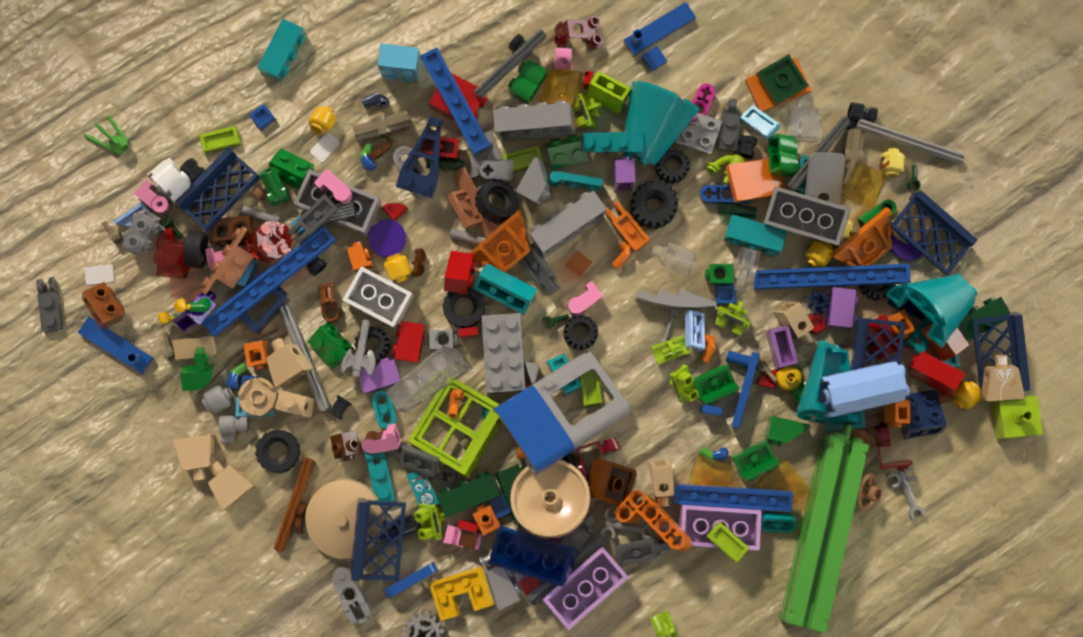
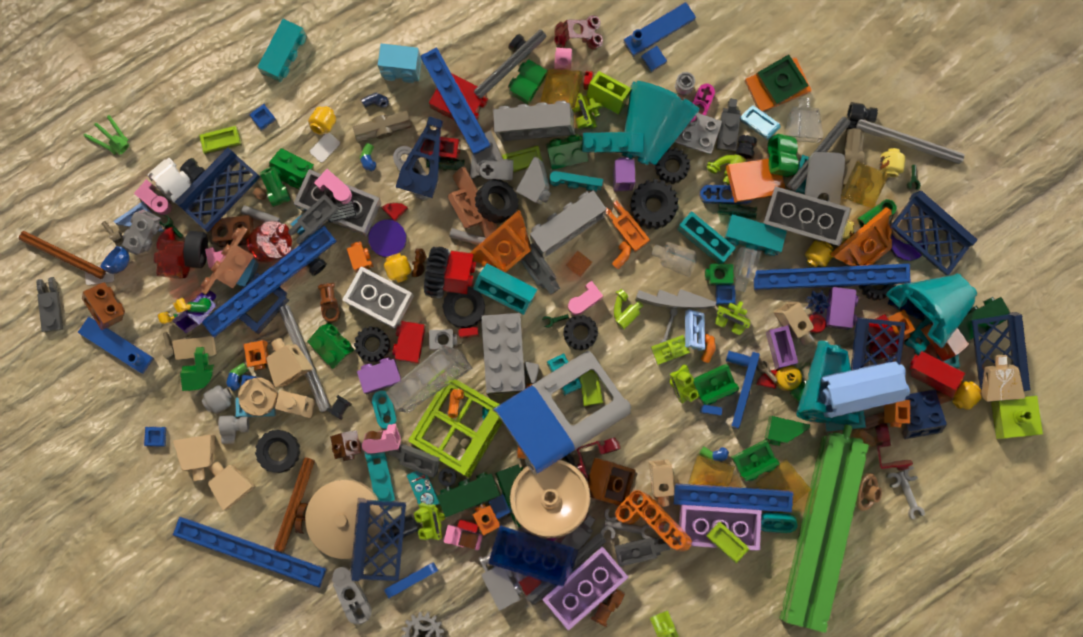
(62, 254): none -> dark orange axle
(116, 260): none -> blue hair
(155, 436): none -> blue tile
(250, 552): none -> blue tile
(360, 361): light grey piece -> none
(381, 150): reddish brown piece -> none
(435, 272): none -> black gear
(469, 581): yellow plate -> none
(605, 609): none -> dark orange connector
(624, 319): none -> lime plant
(684, 87): none -> light grey wheel
(706, 238): none -> teal brick

